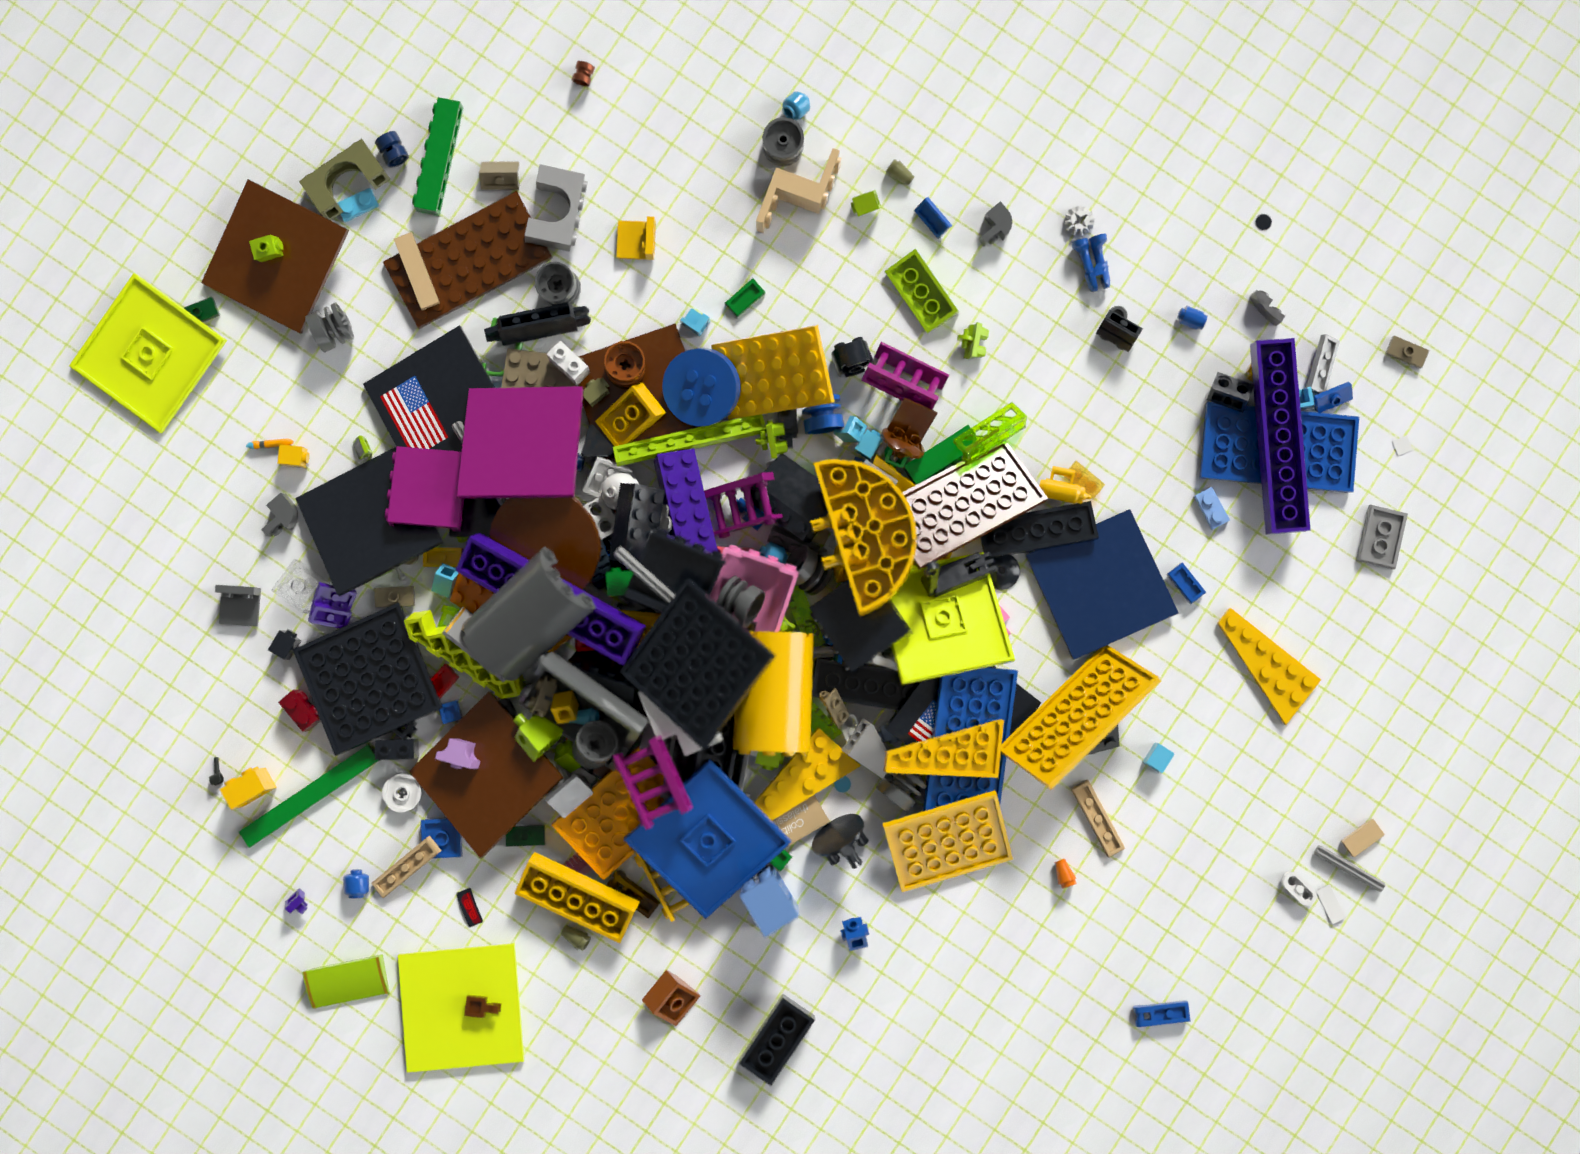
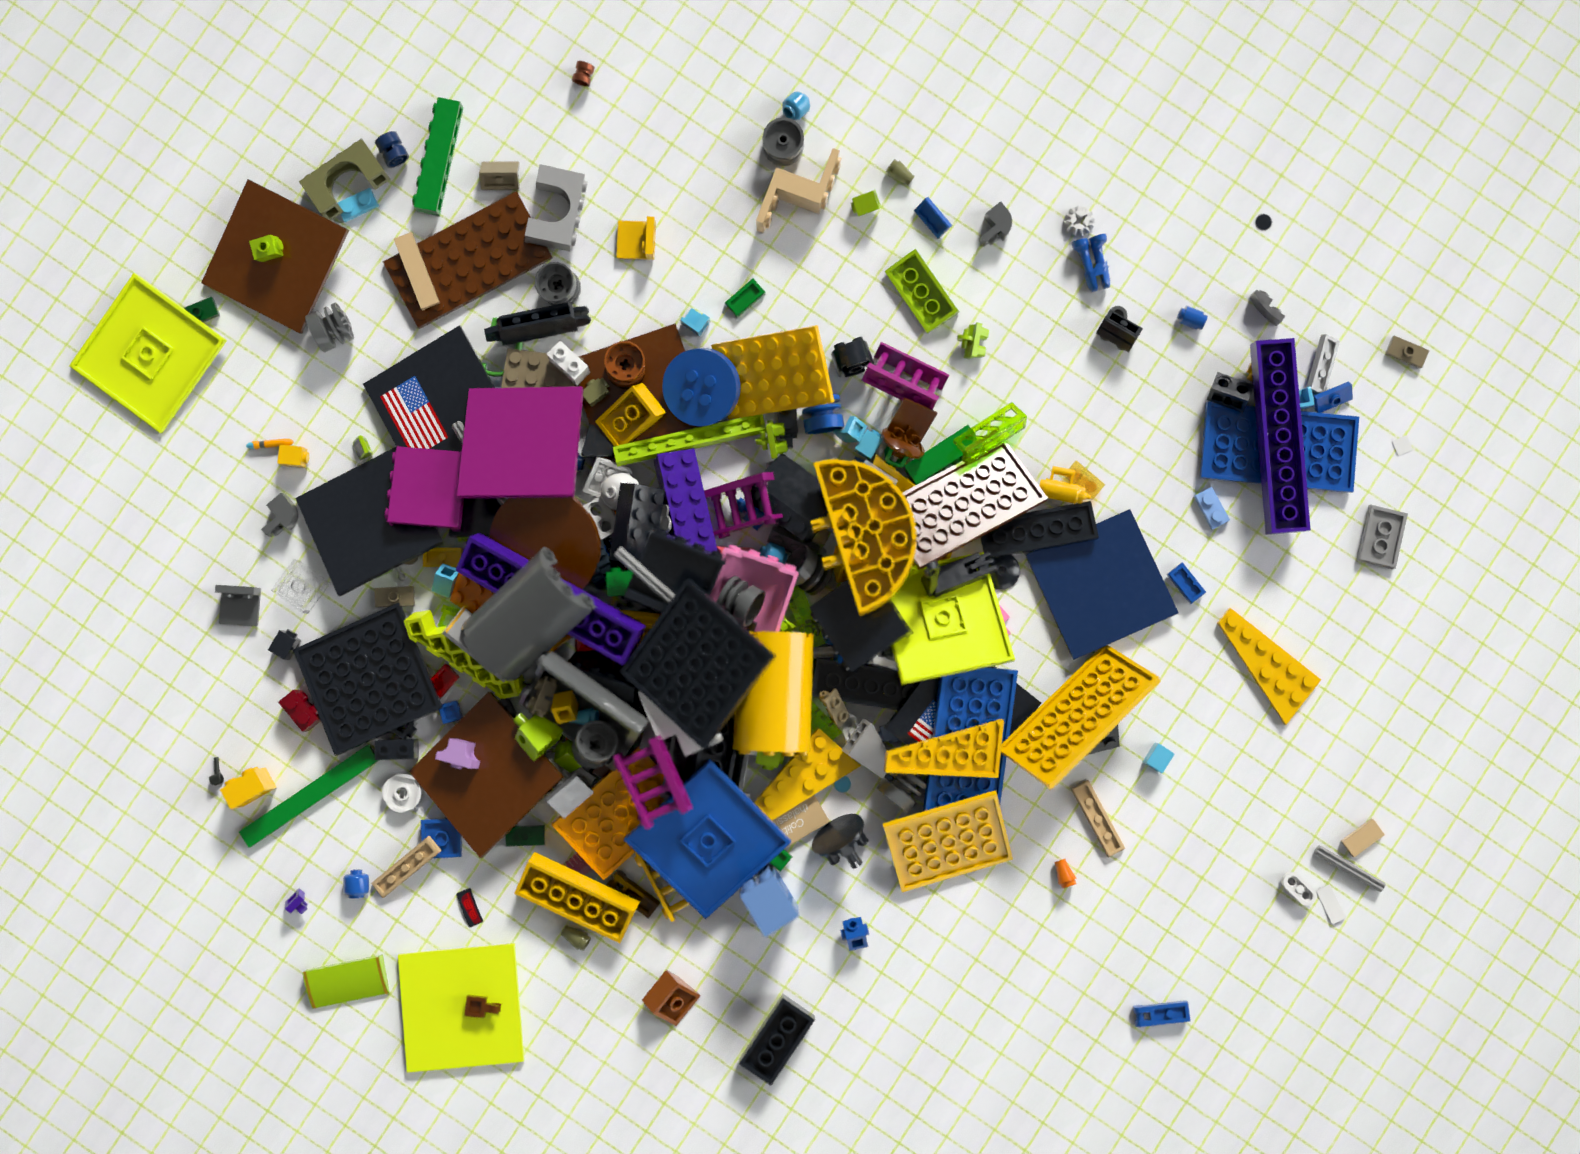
(329, 608): dark purple slope -> none

